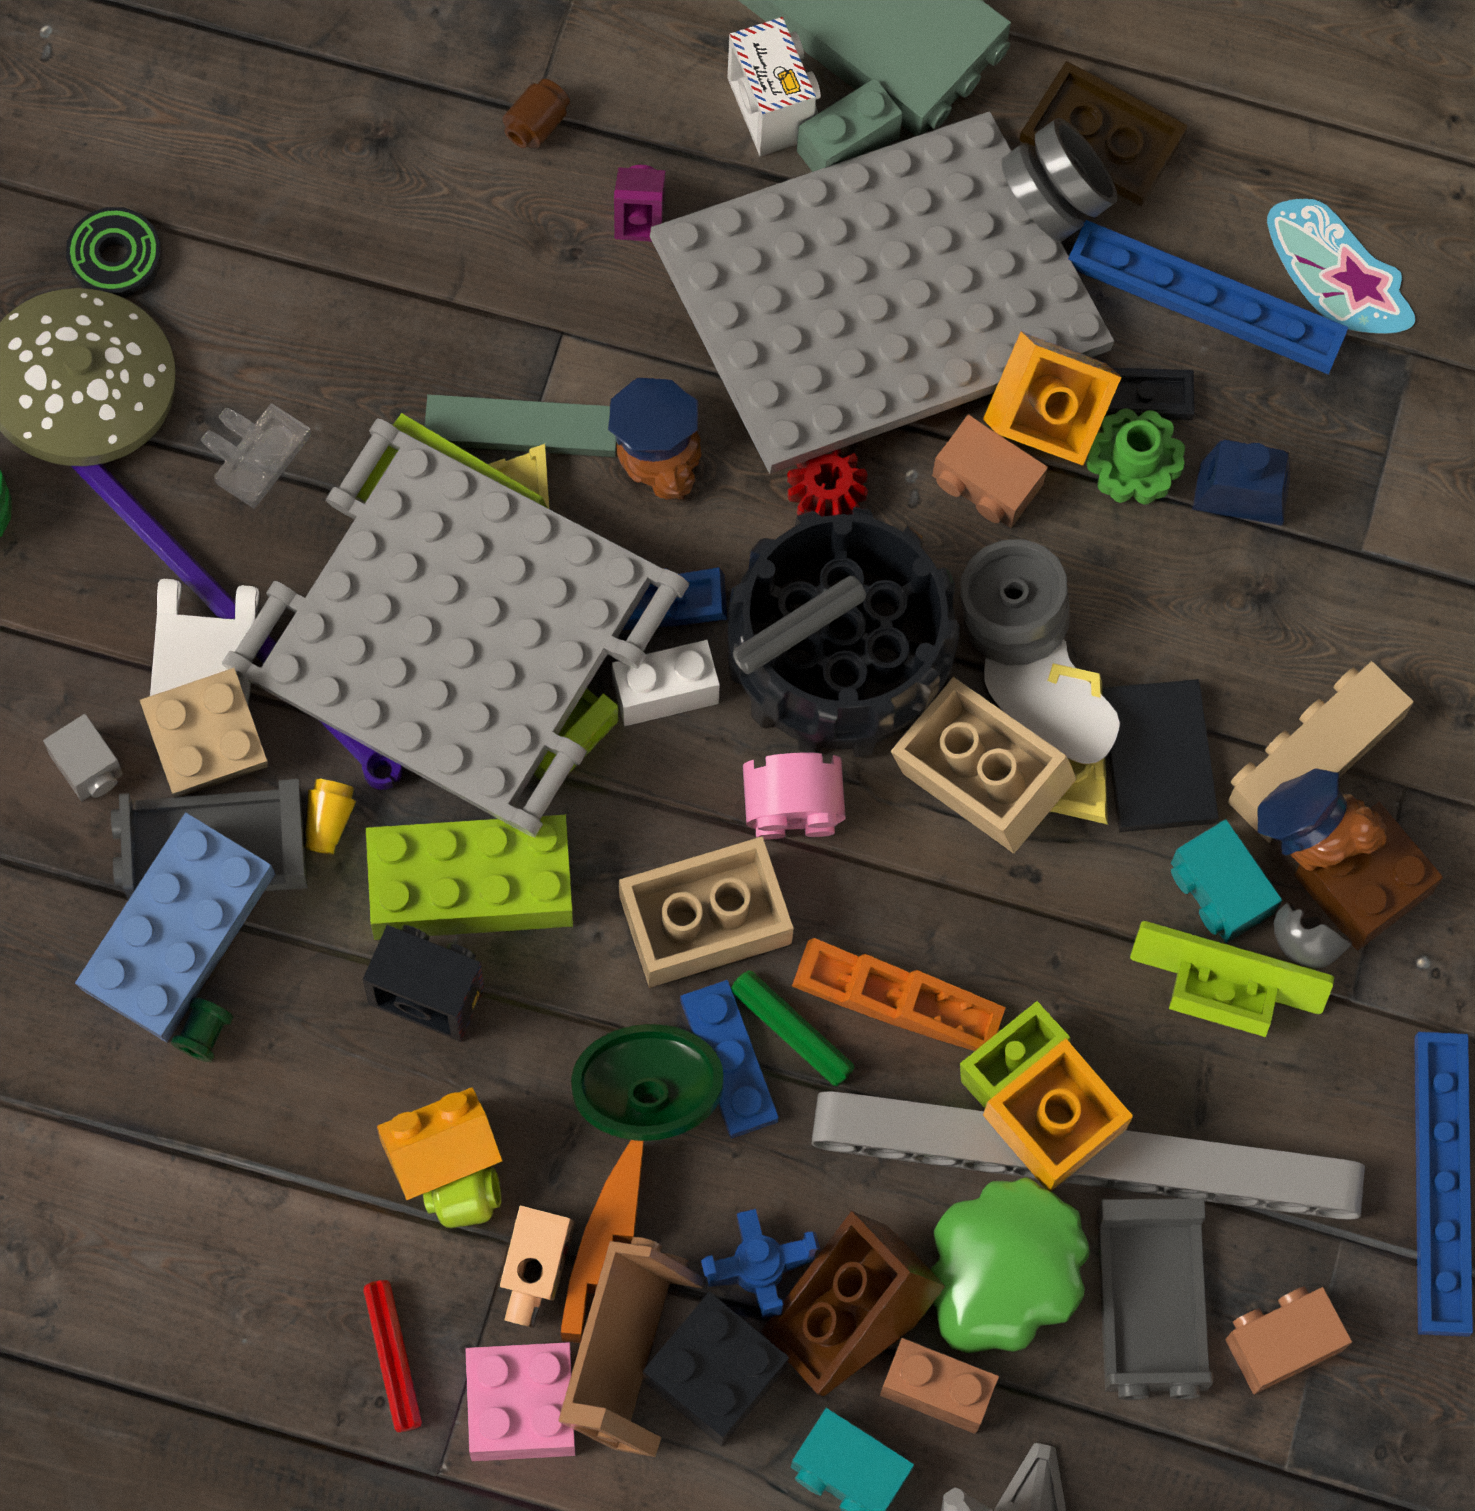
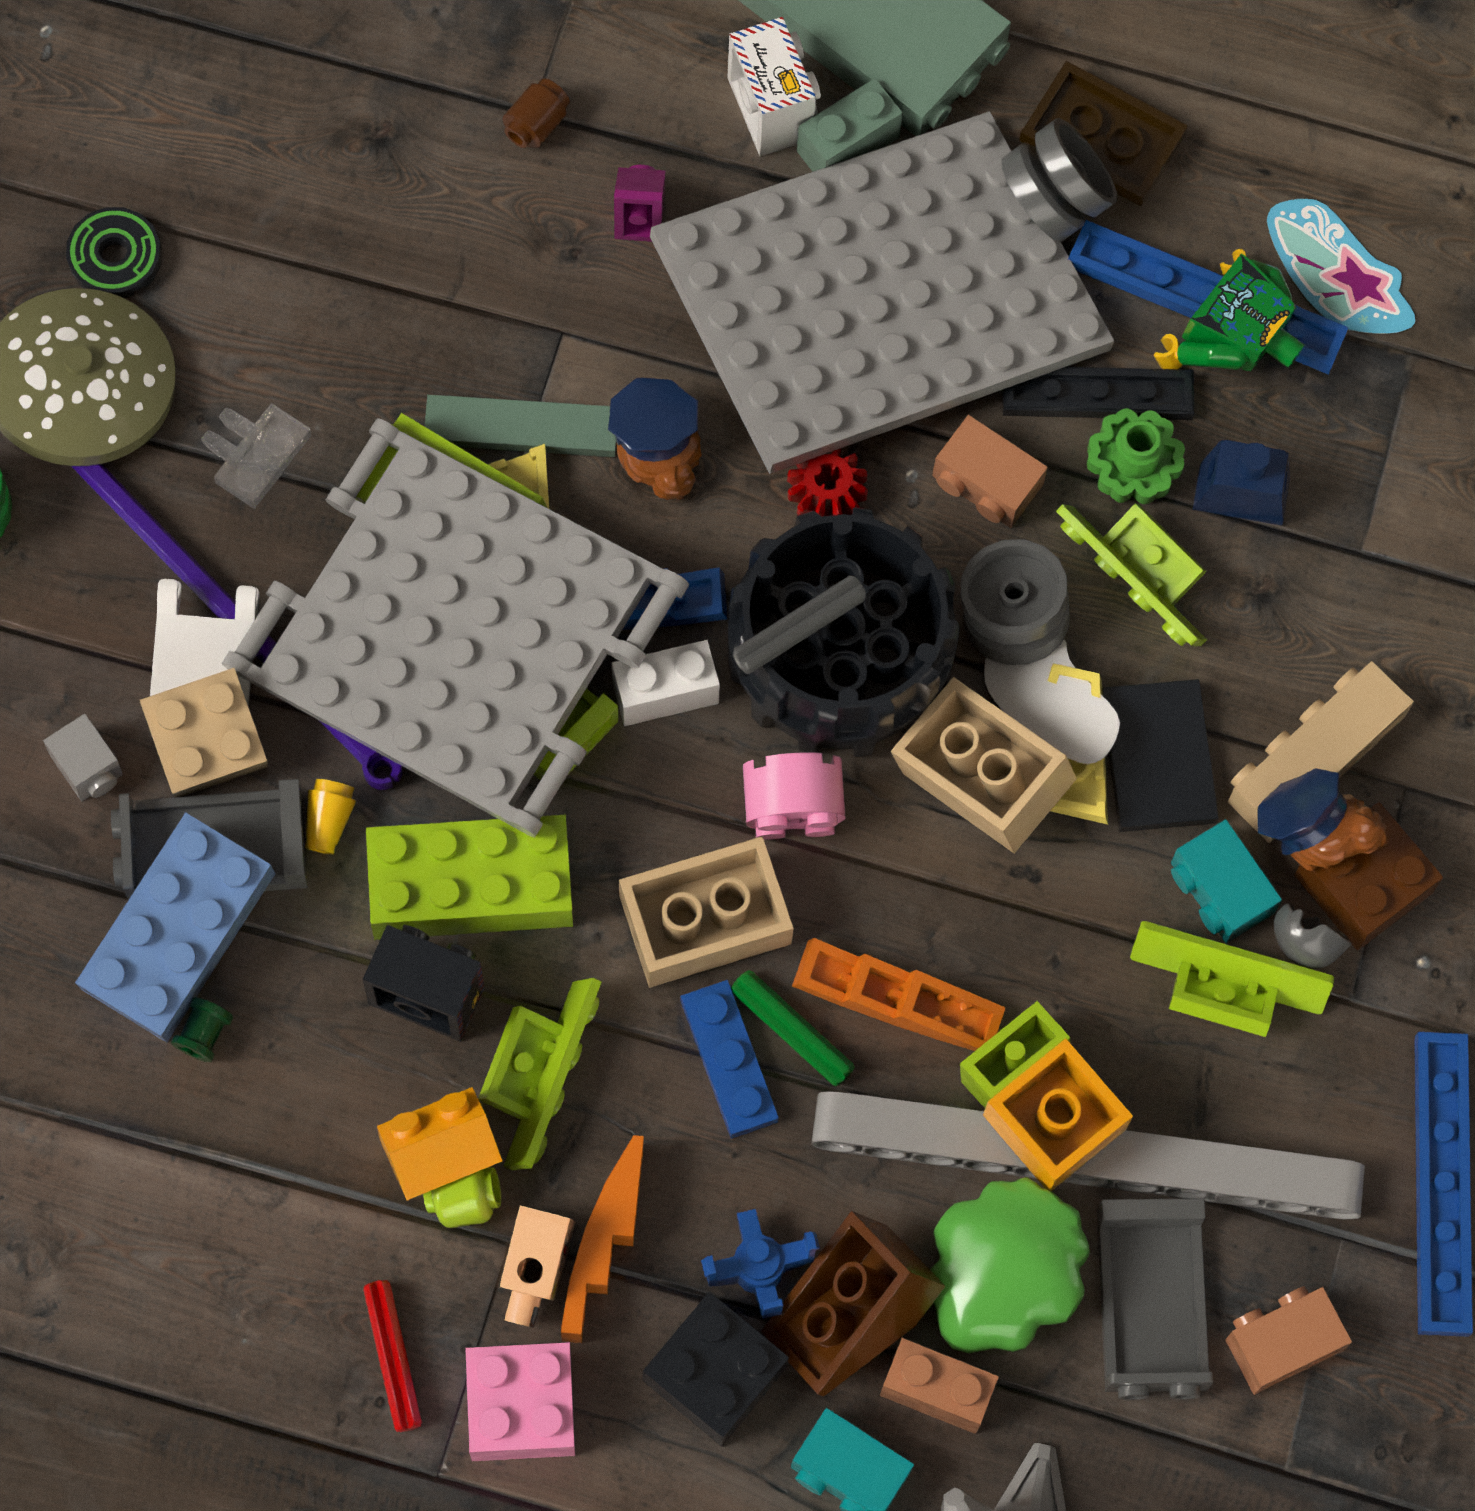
(532, 1068): none -> lime bracket
(620, 1342): medium nougat panel -> none
(647, 1082): dark green dish -> none
(1051, 398): light orange brick -> none
(1147, 560): none -> lime bracket
(1238, 321): none -> green torso

